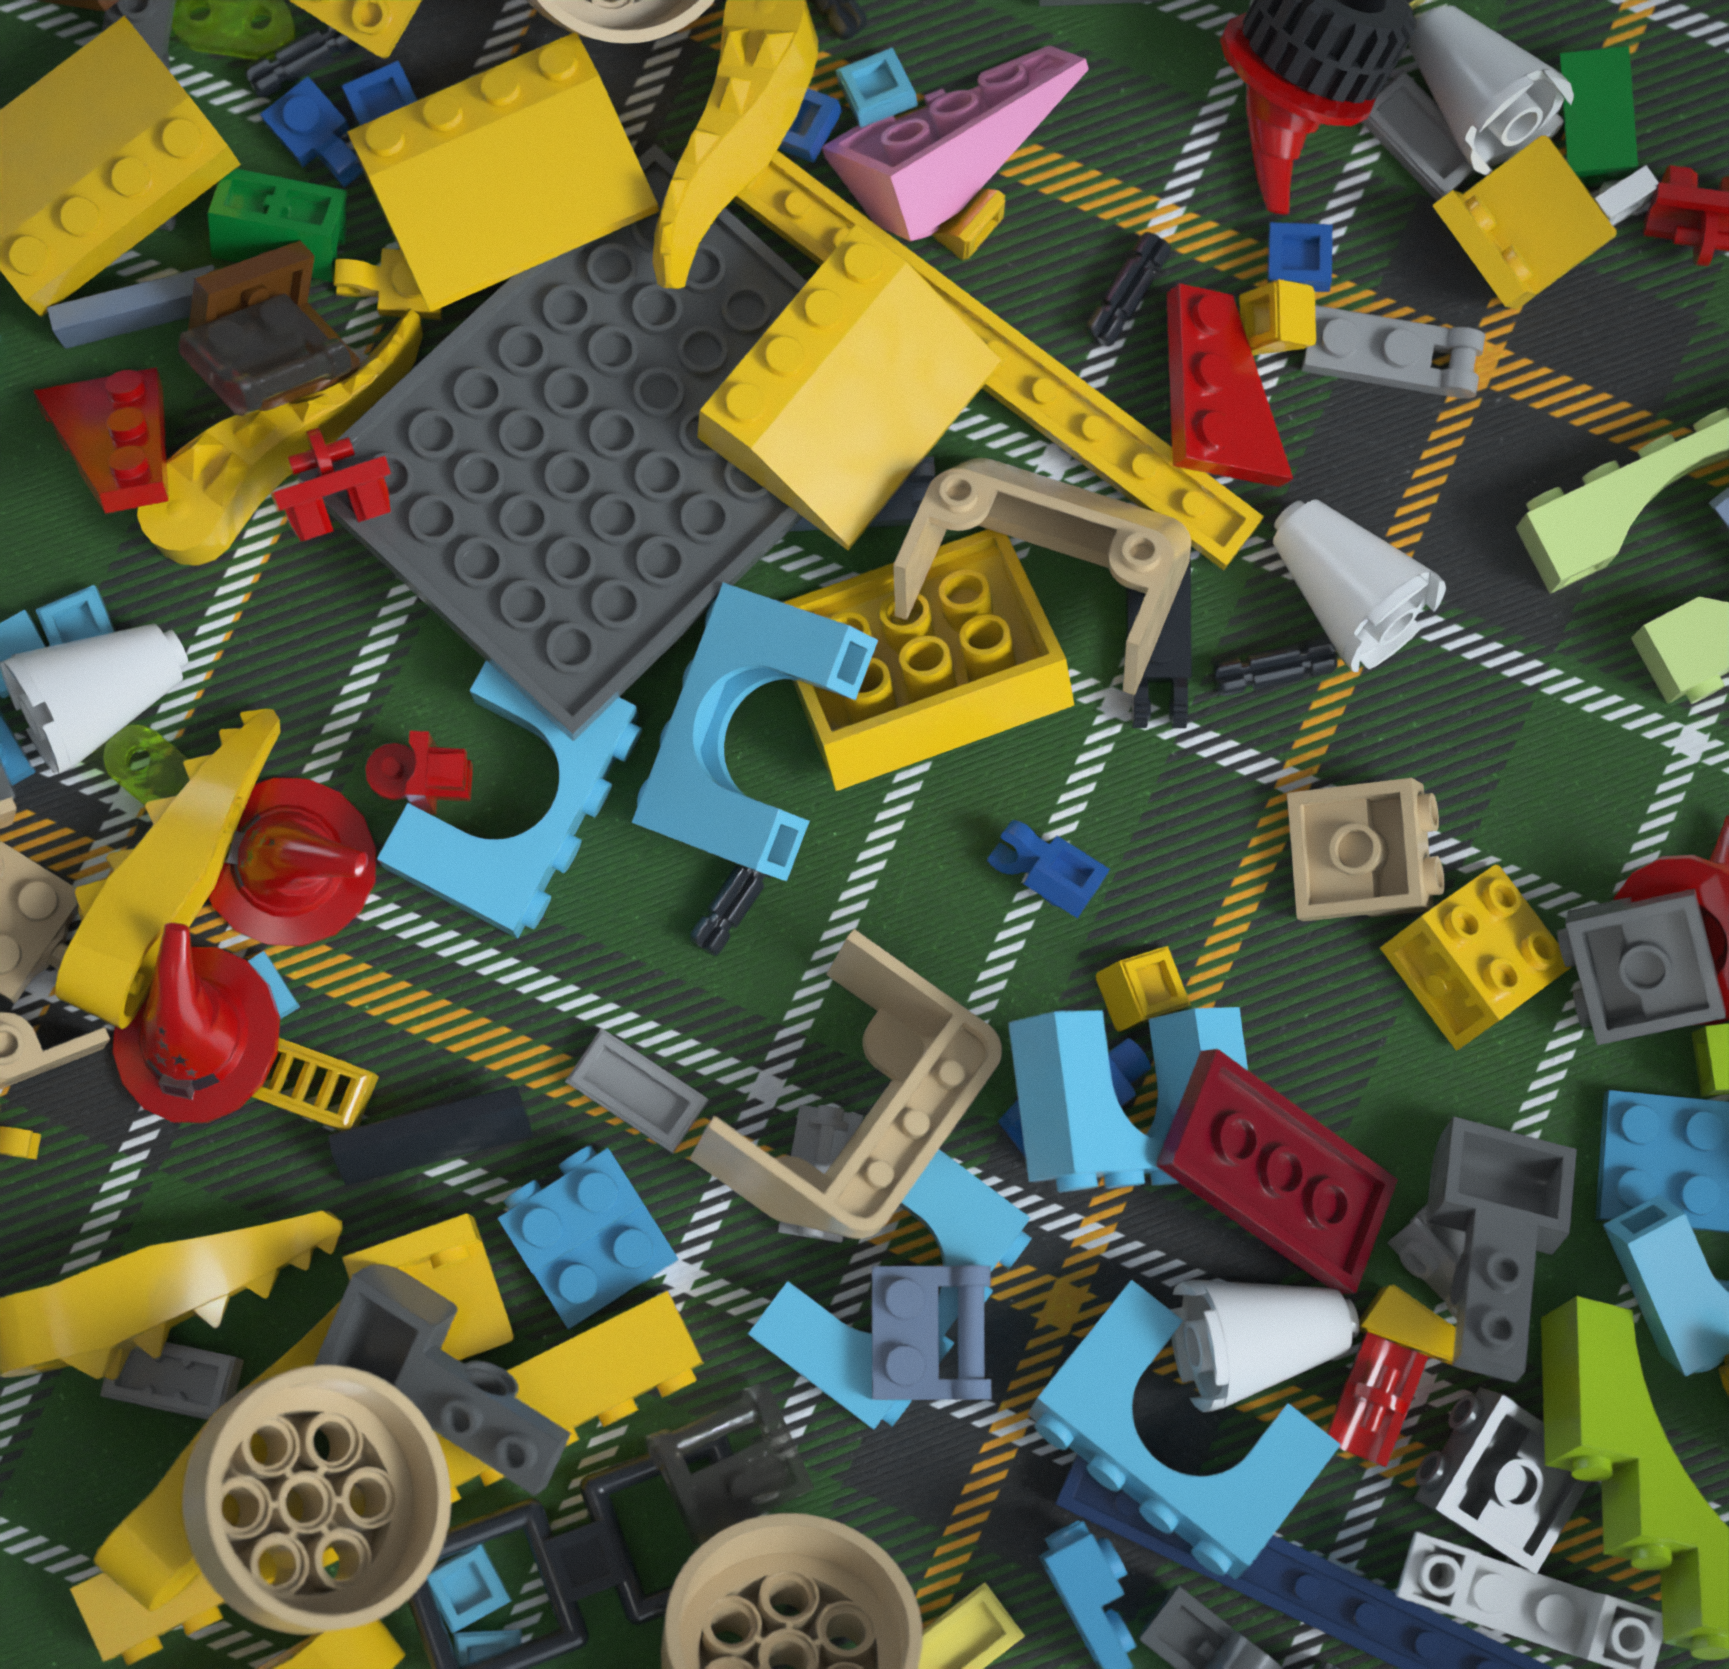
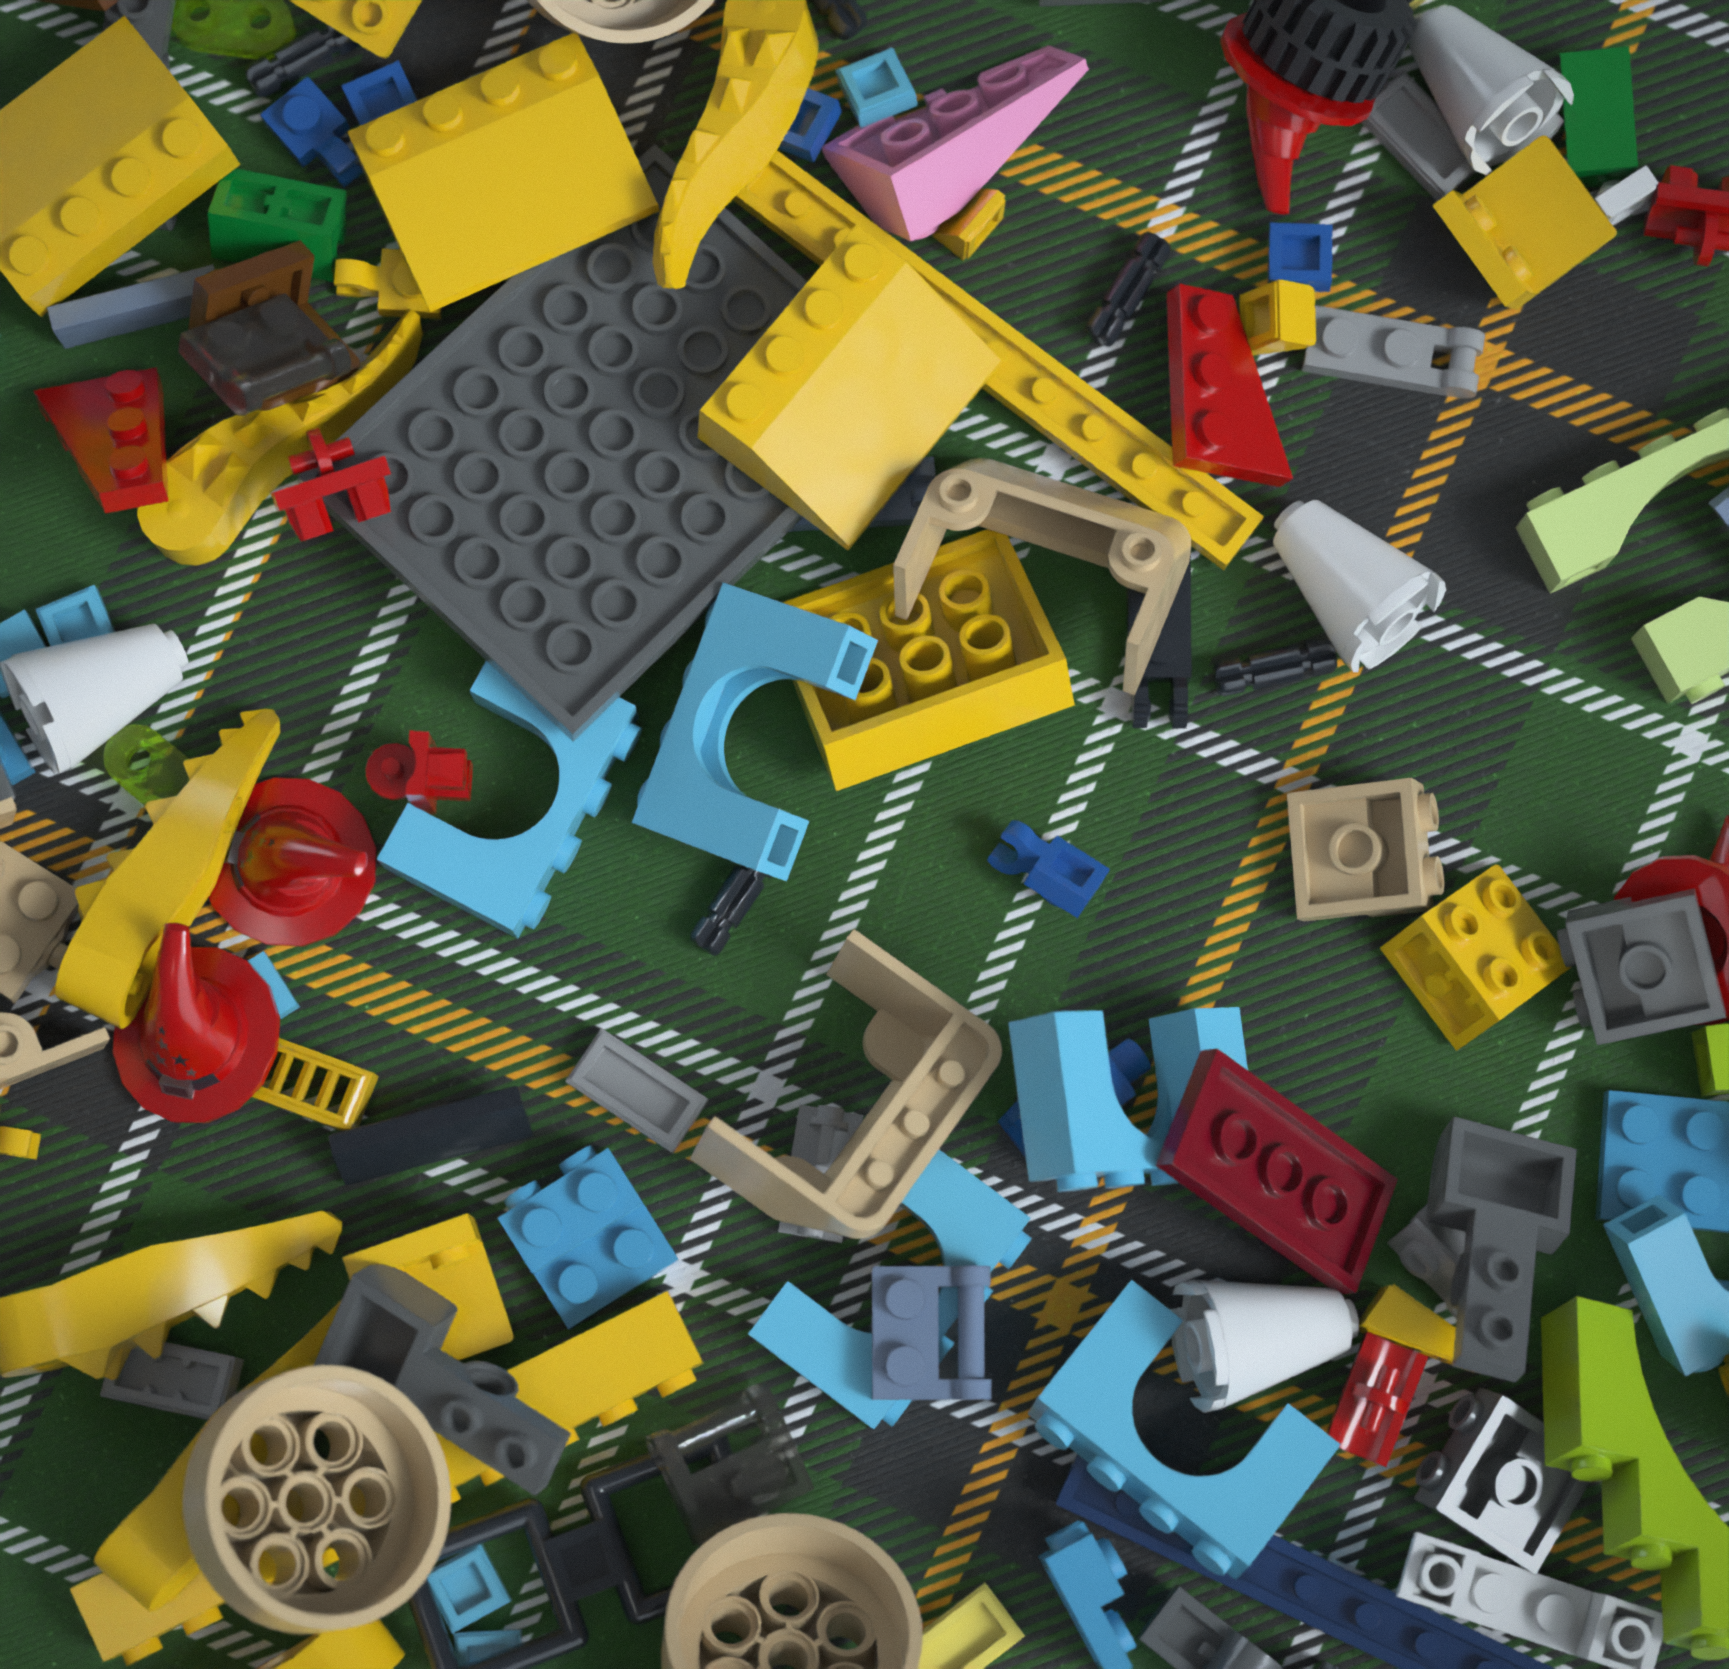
(1142, 988): yellow slope -> none

